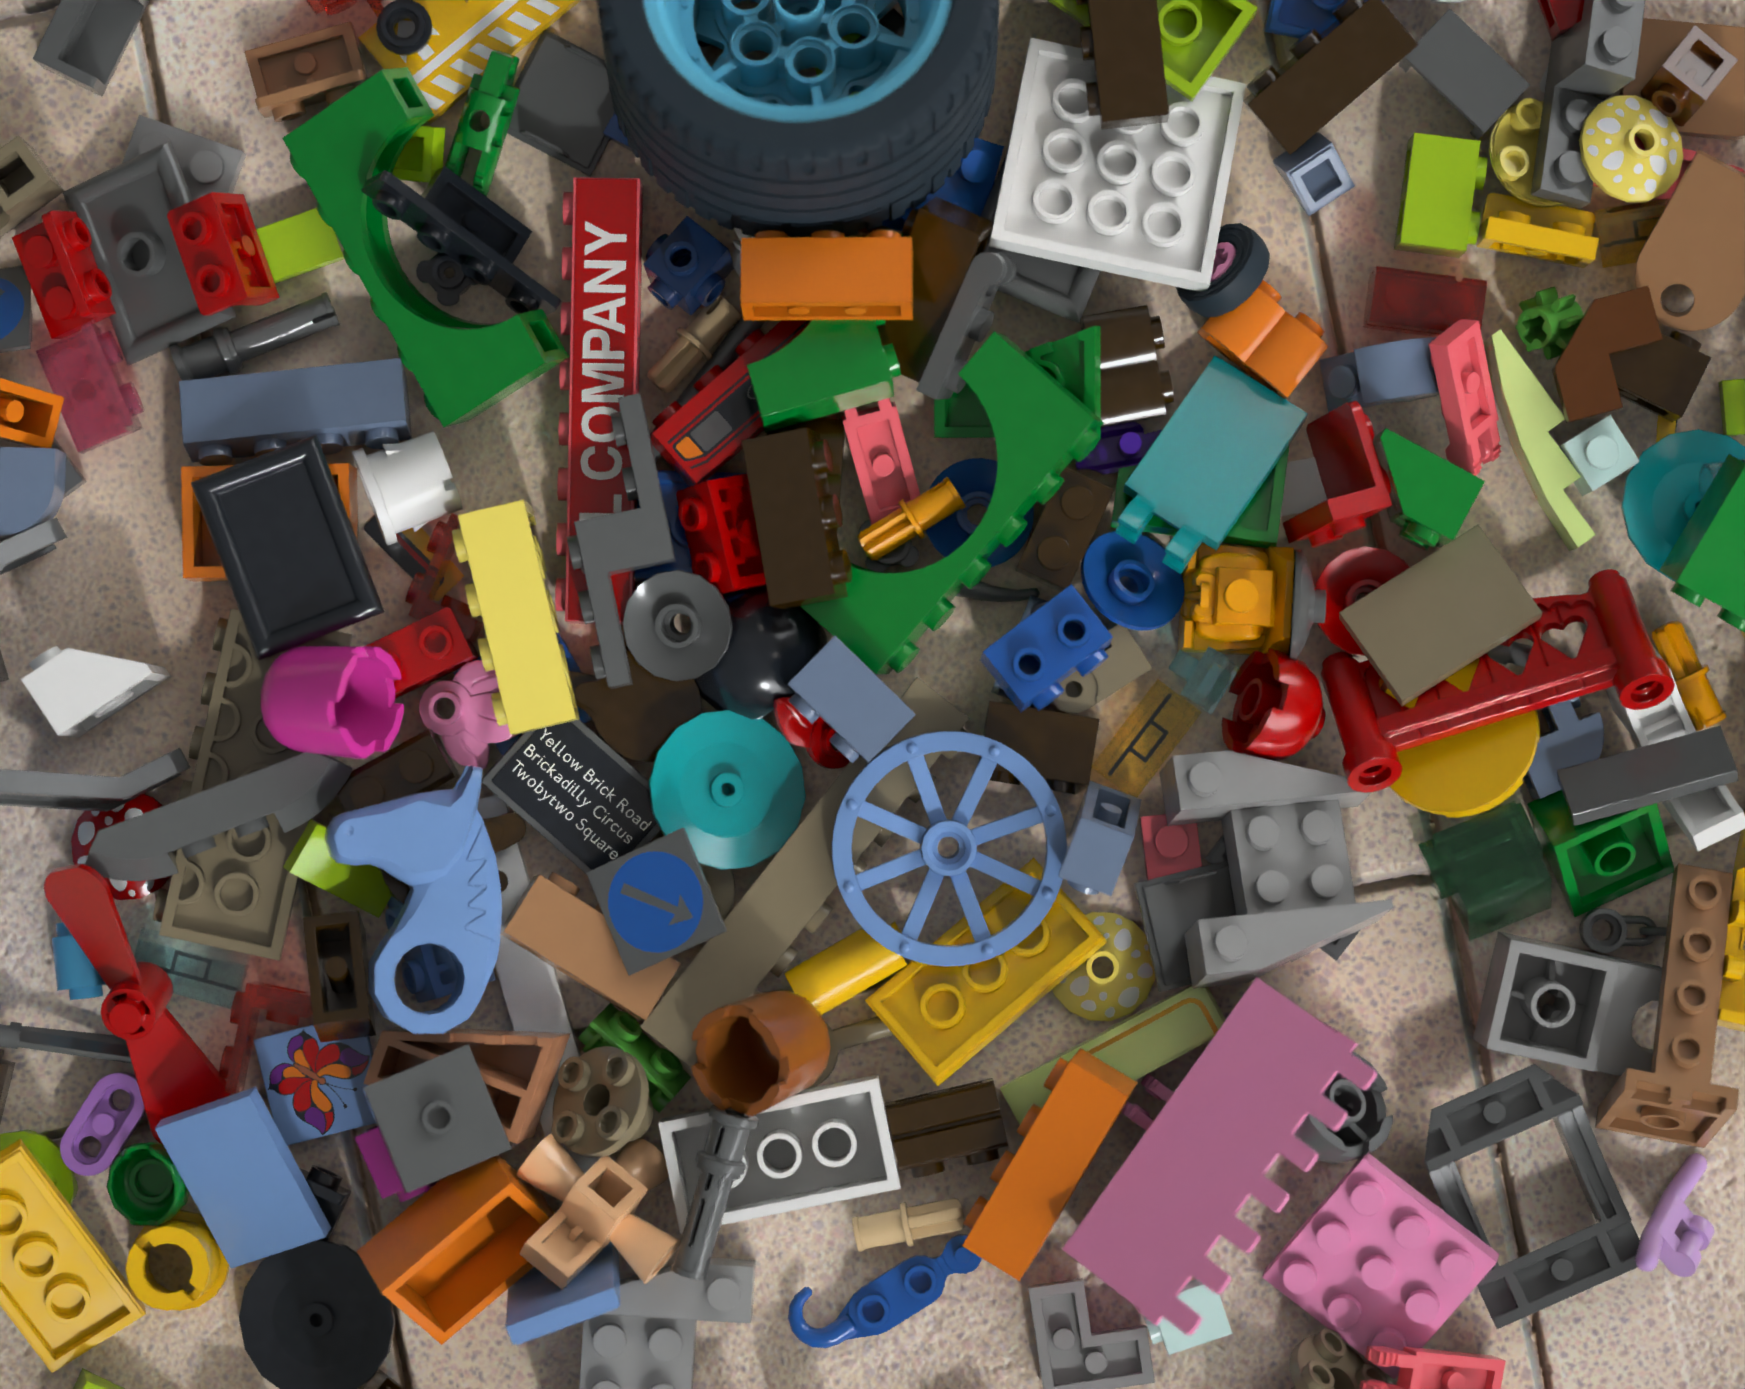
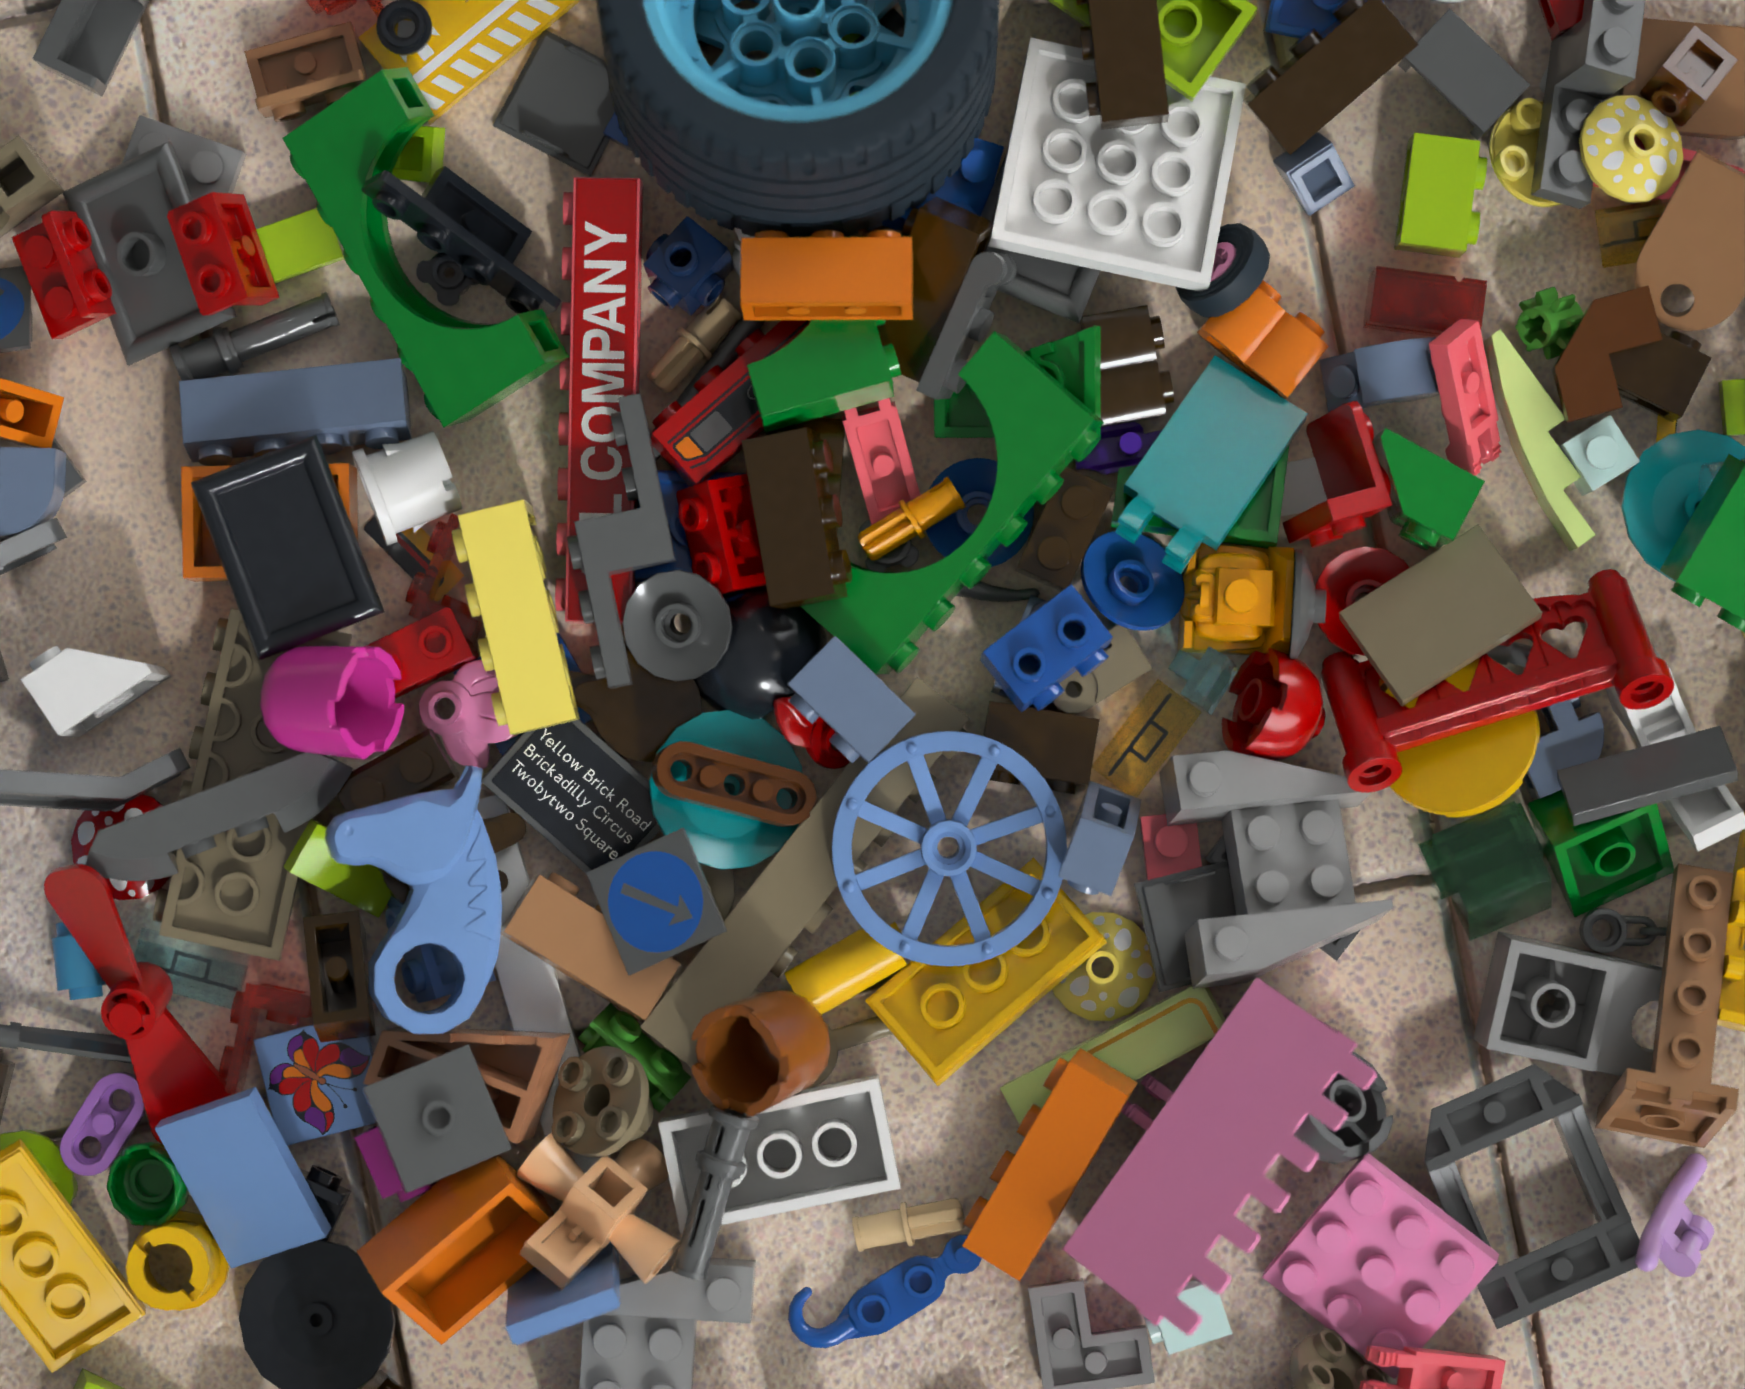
(95, 397): clear pink bracket -> none
(496, 97): green hinge -> none
(757, 782): none -> reddish brown plate
(946, 1127): dark brown brick -> none
(1536, 232): yellow bracket -> none
(1688, 675): light orange axle -> none

